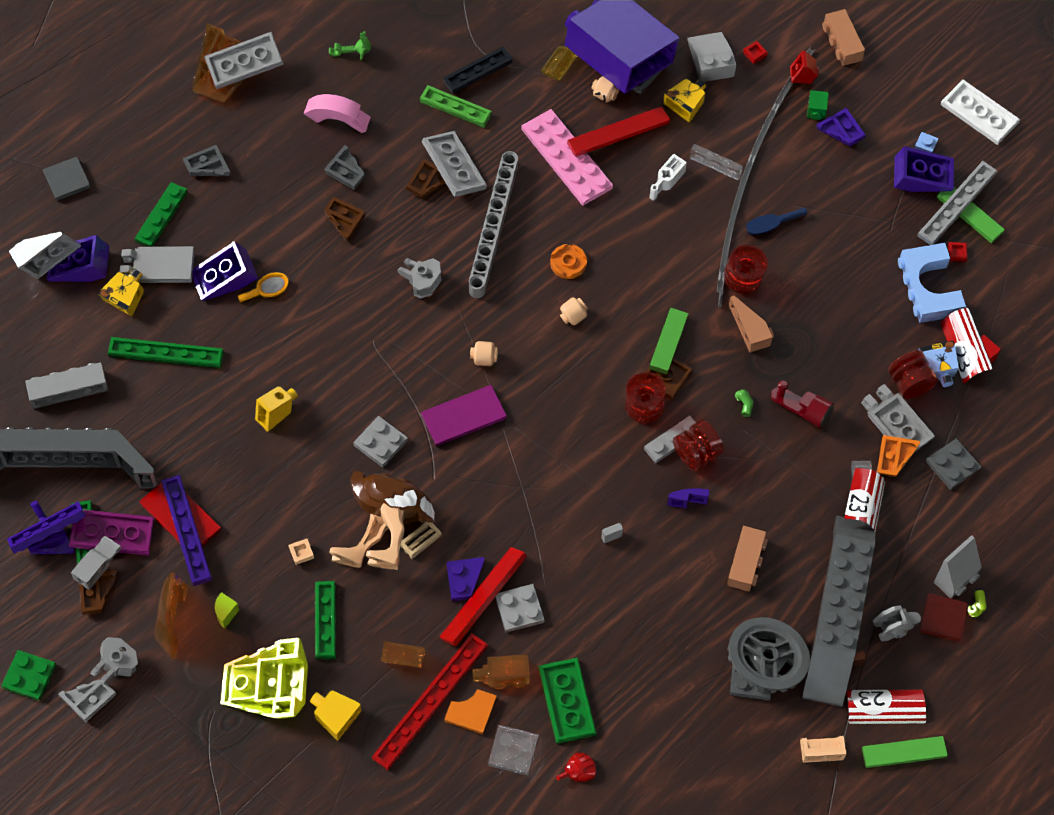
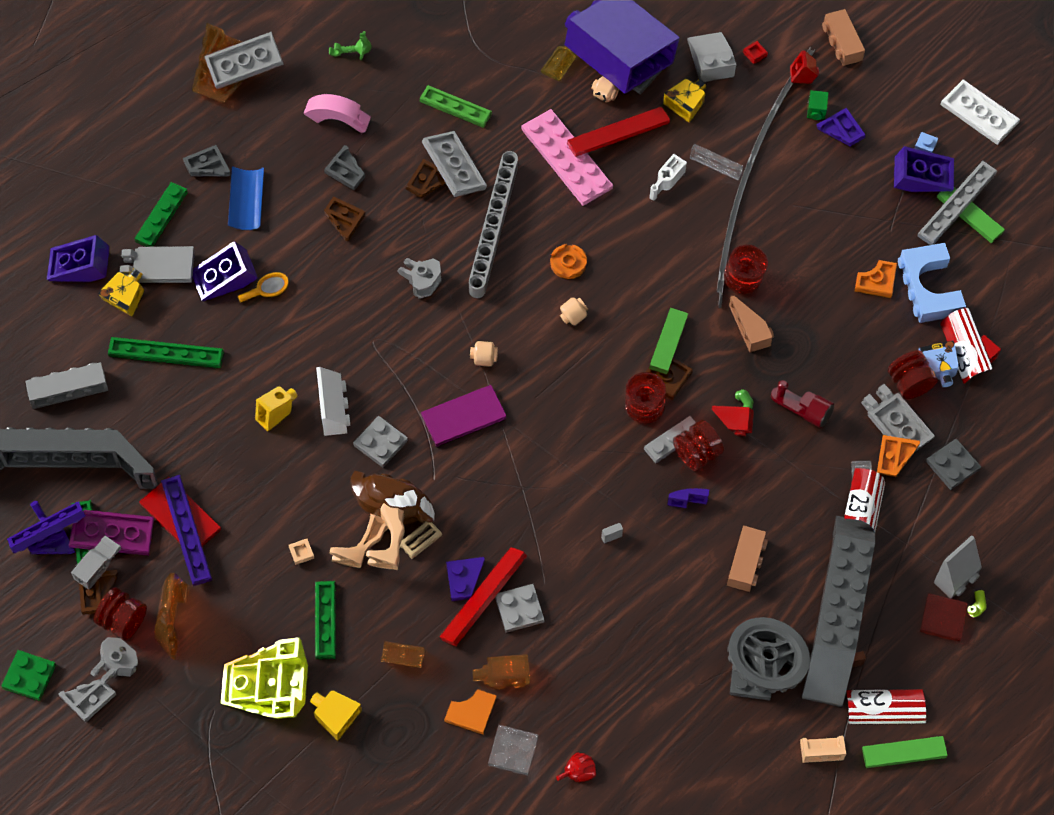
(42, 253): light grey slope -> none
(66, 178): dark grey tile -> none
(120, 613): none -> clear red wheel
(225, 609): lime brick -> none
(245, 199): none -> blue sticker
(332, 402): none -> white slope
(429, 702): red tile -> none
(477, 70): black plate -> none
(567, 700): green tile -> none
(736, 419): none -> red slope
(769, 222): dark blue piece -> none
(878, 280): none -> orange tile
(895, 622): light grey hinge -> none
(957, 251): red tile -> none

